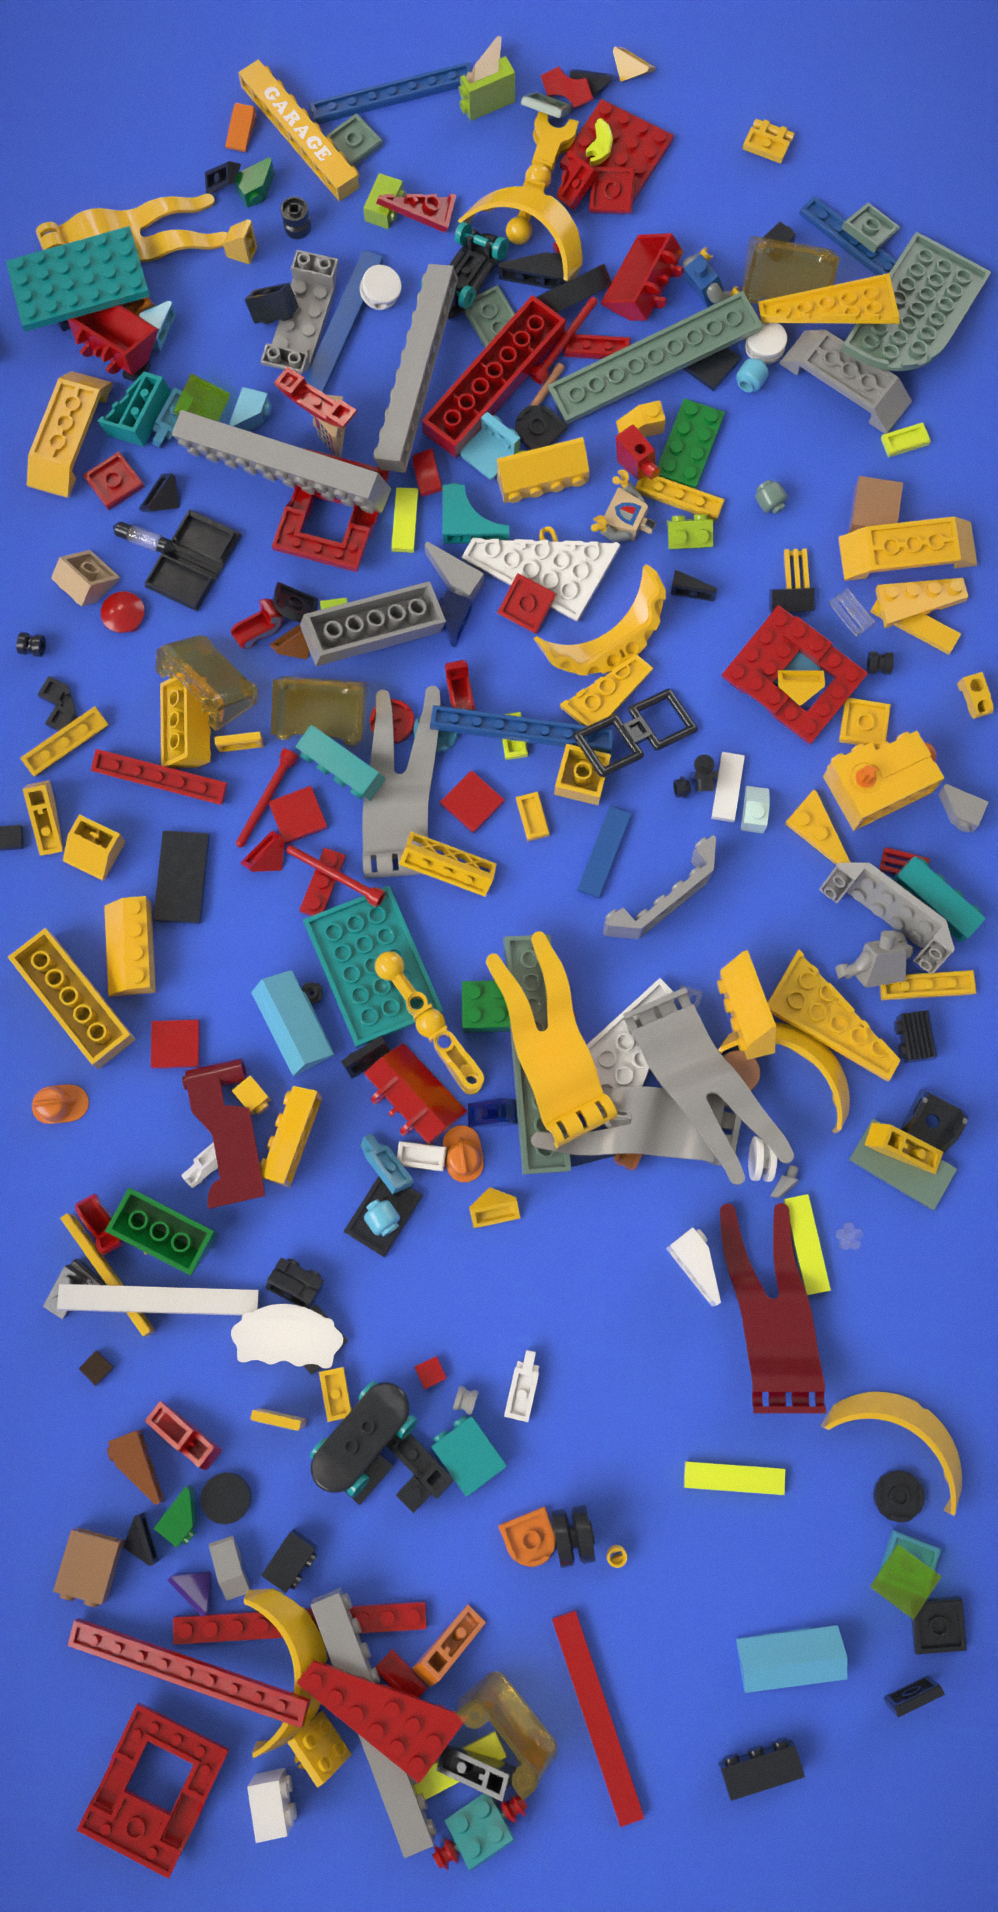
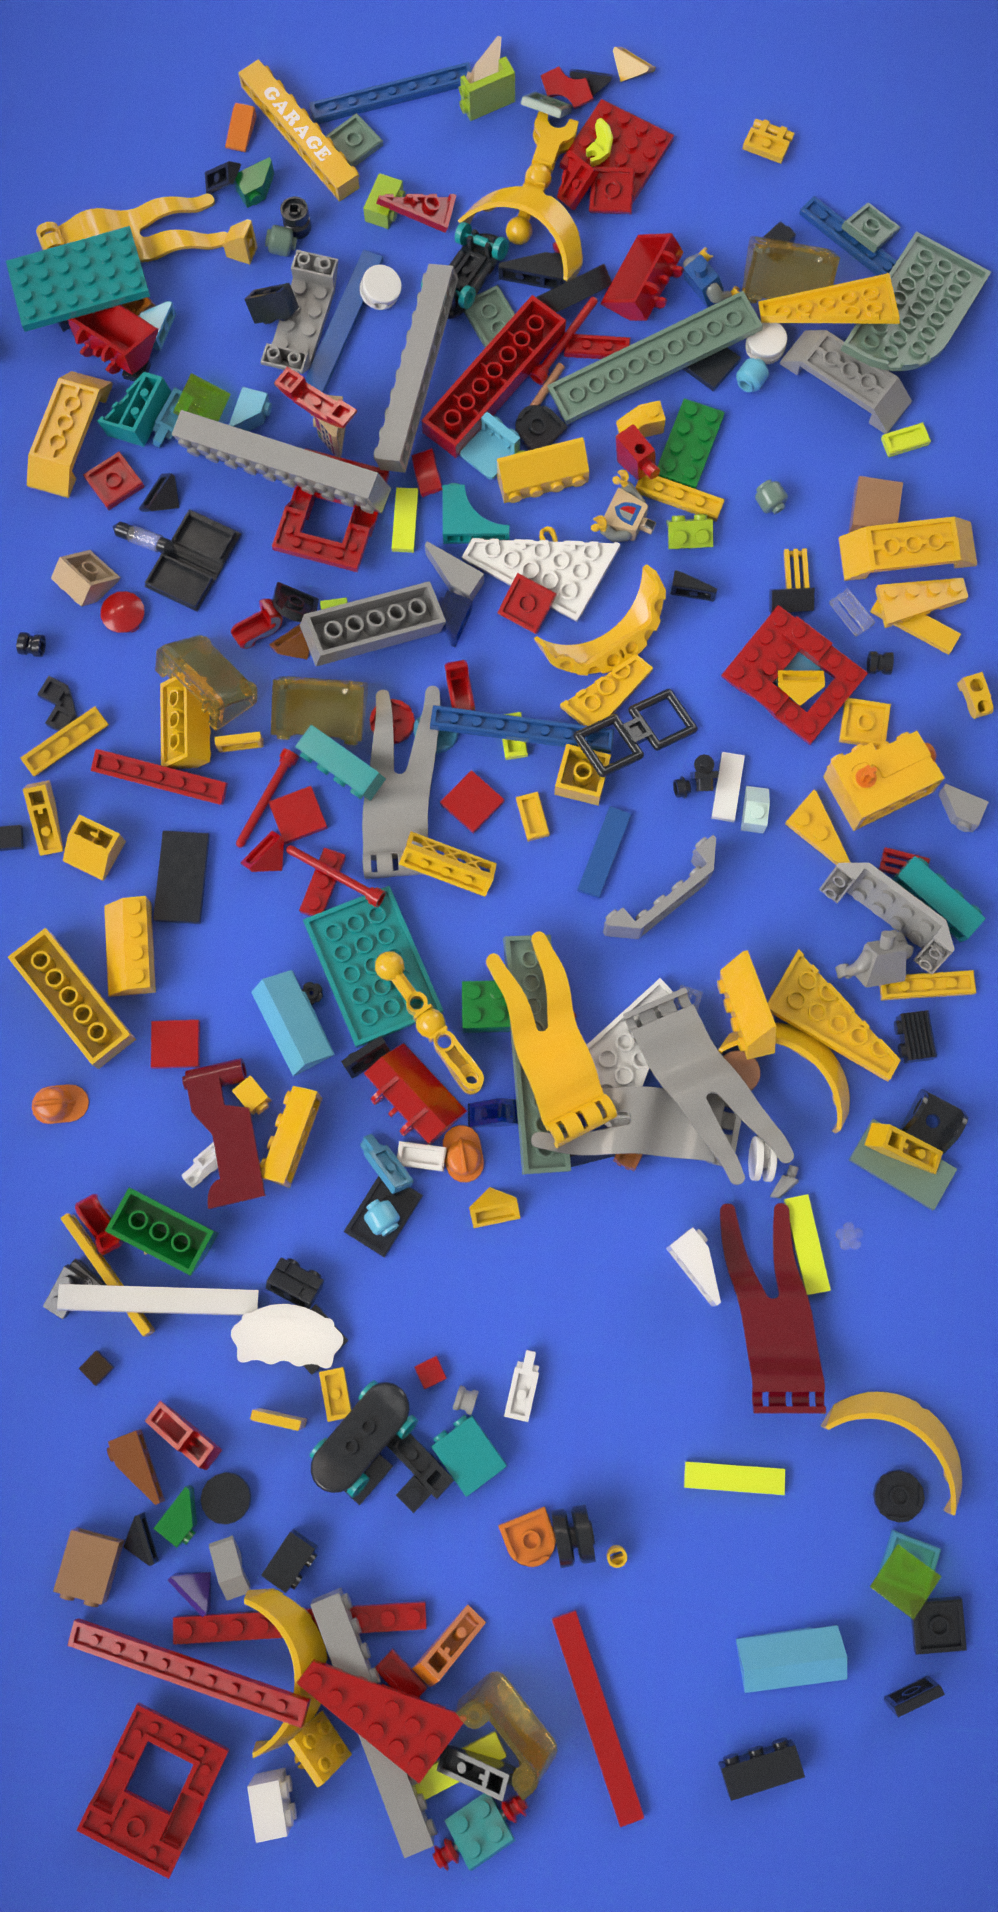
(280, 240): none -> sand green head

